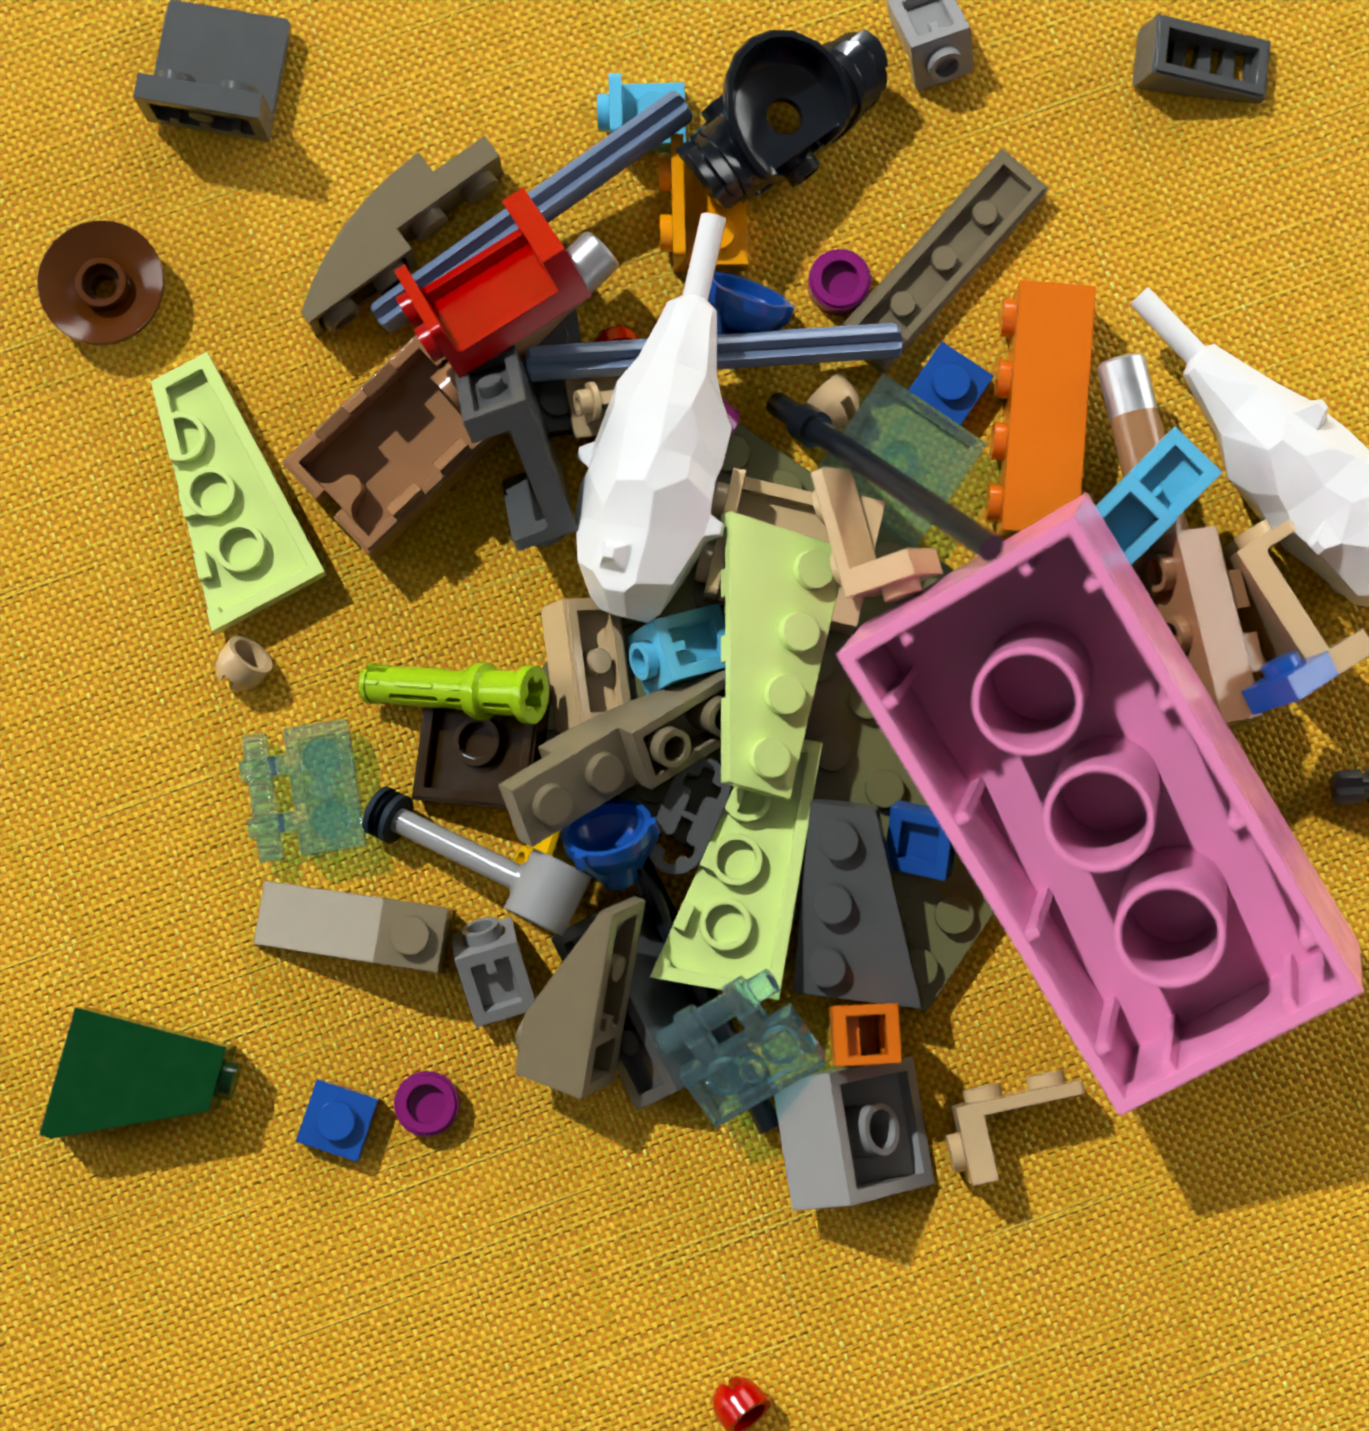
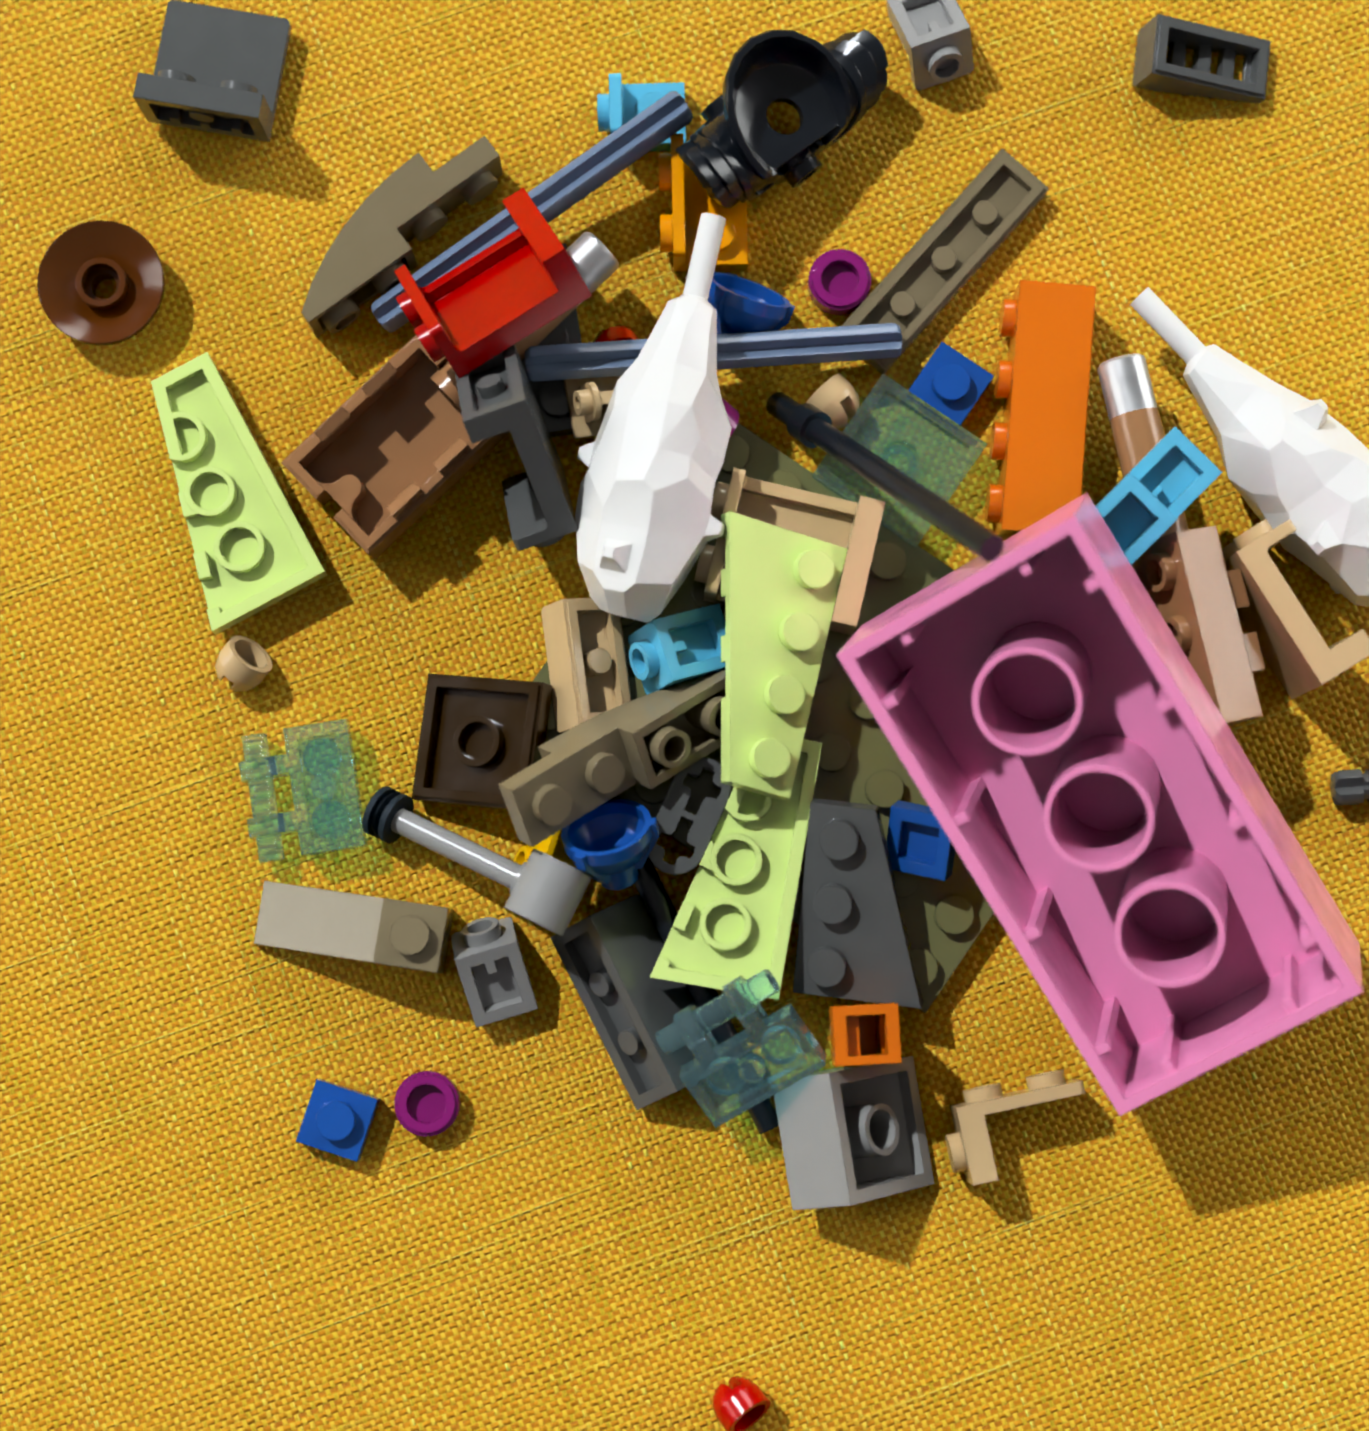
(134, 1073): dark green slope -> none
(477, 690): lime pin -> none
(578, 1019): dark tan slope -> none
(853, 555): tan bracket -> none
(1289, 680): blue plate -> none

